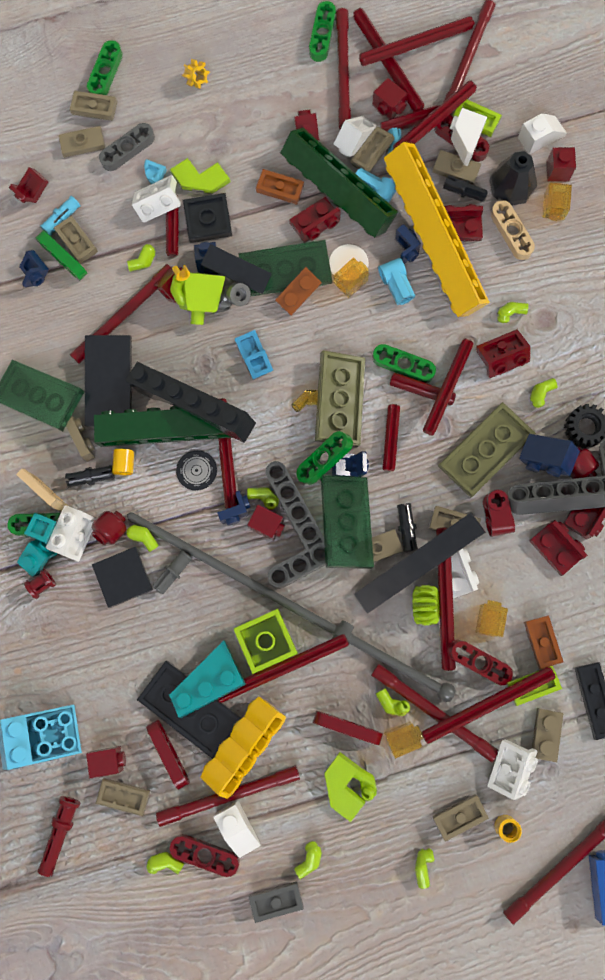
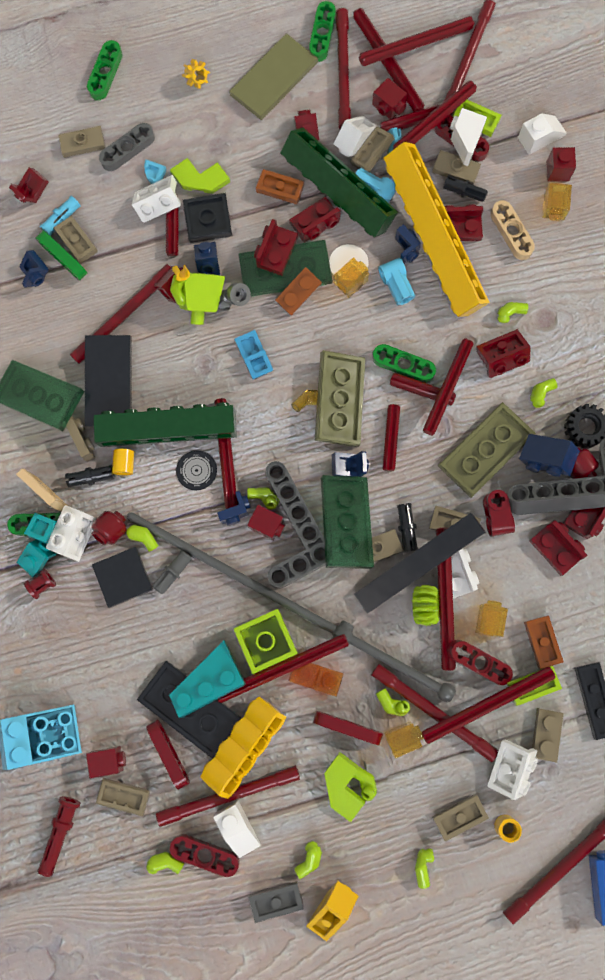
(93, 105): dark tan plate -> none
(144, 260): lime arm -> none
(212, 410): black arch -> none
(236, 269): black tile -> none
(273, 76): none -> olive tile
(275, 248): none -> dark red bracket
(317, 678): none -> clear orange slope
(333, 911): none -> yellow slope
(334, 456): green beam -> none
(514, 179): black cone -> none

